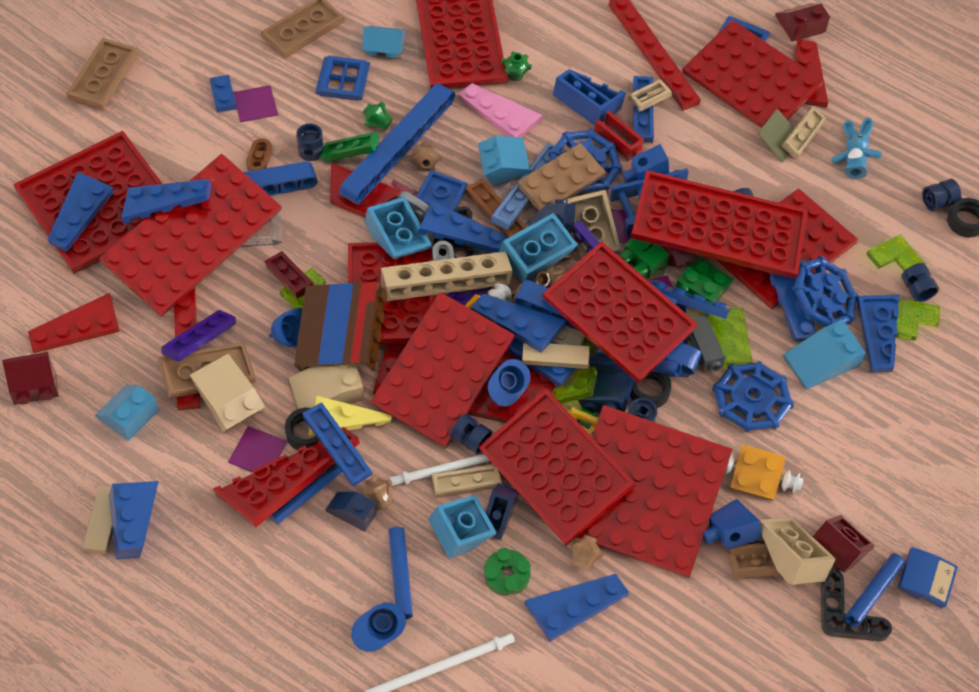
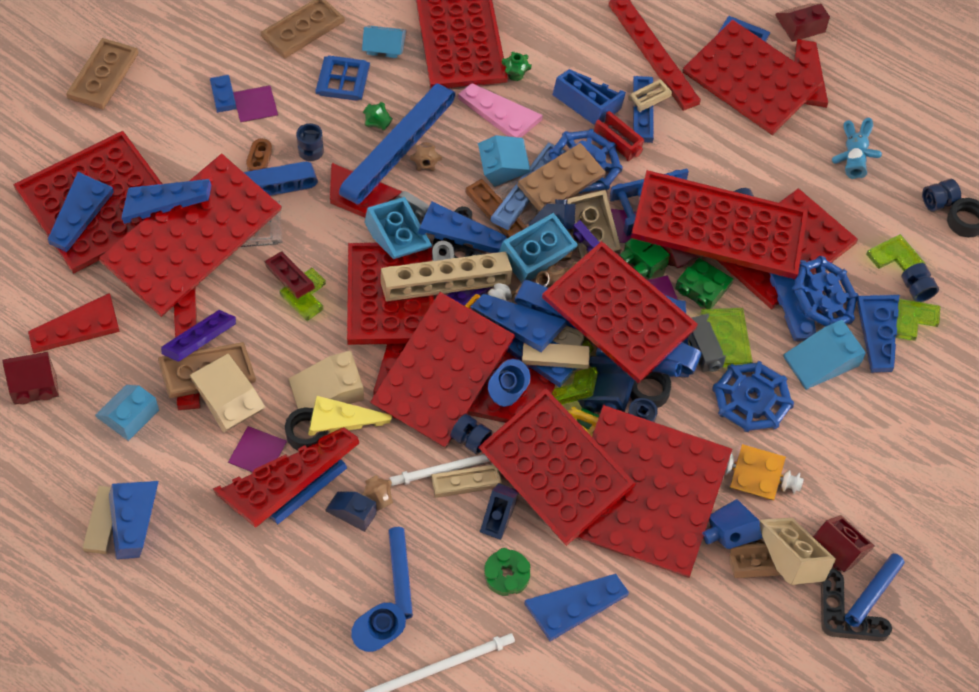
(286, 328): blue piece -> none
(337, 444): blue plate -> none
(340, 325): panel -> none
(350, 147): green plate -> none
(399, 186): clear pink piece -> none
(442, 190): blue plate -> none
(461, 525): dark azure slope -> none
(585, 552): medium nougat rock -> none
(651, 159): blue torso -> none
(694, 301): blue wing -> none
(775, 132): olive piece -> none
(803, 132): tan tile -> none
(928, 577): blue slope -> none

